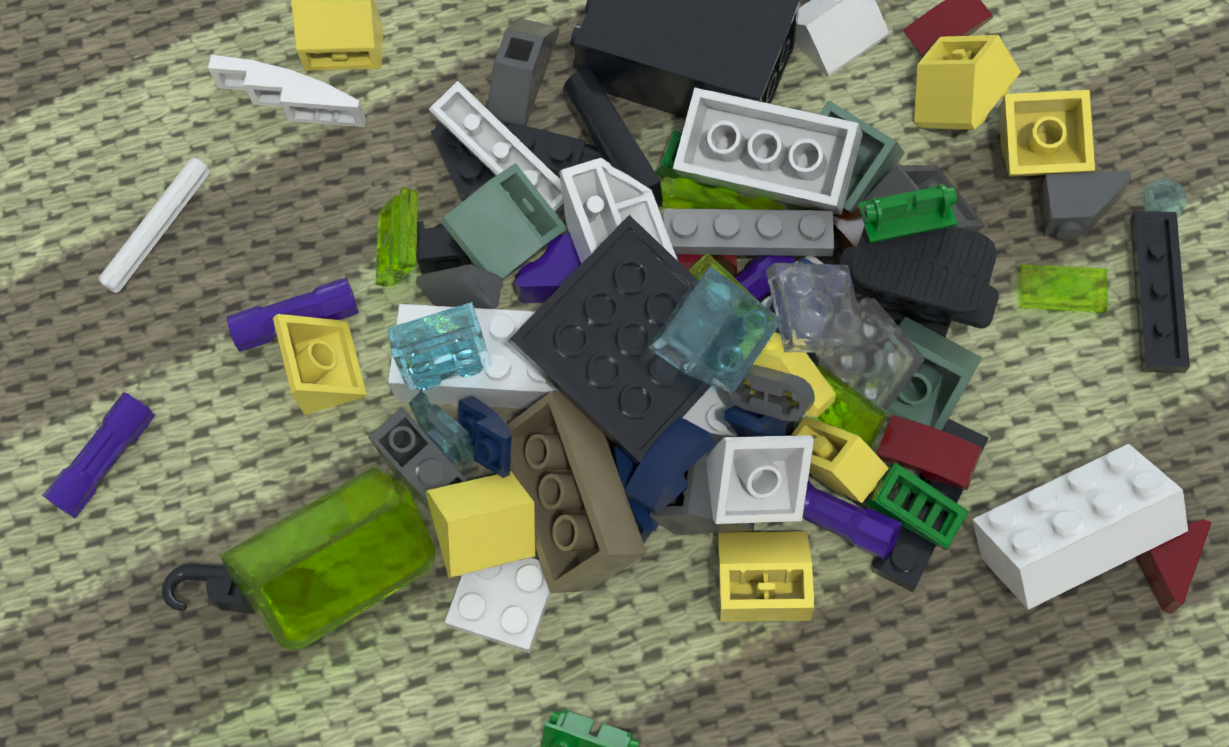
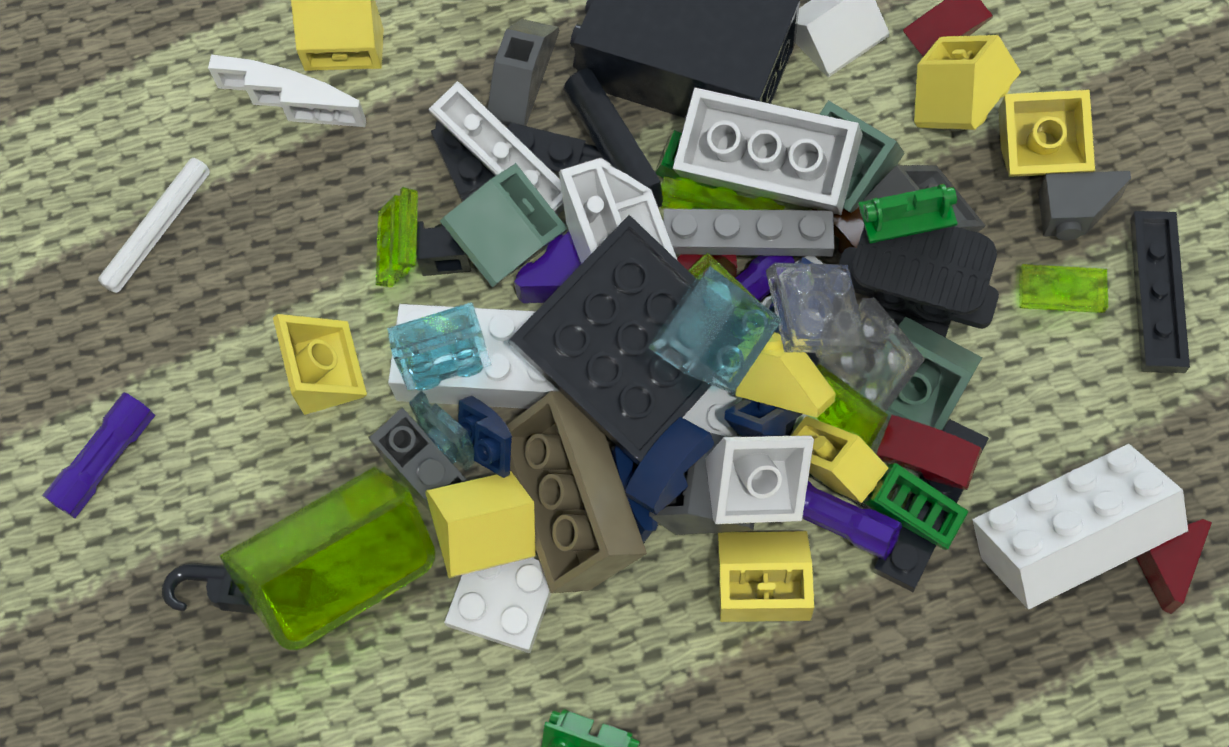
(256, 325): dark purple axle -> none
(461, 286): dark grey slope -> none
(770, 396): dark grey beam -> none
(1164, 196): clear light blue tile -> none

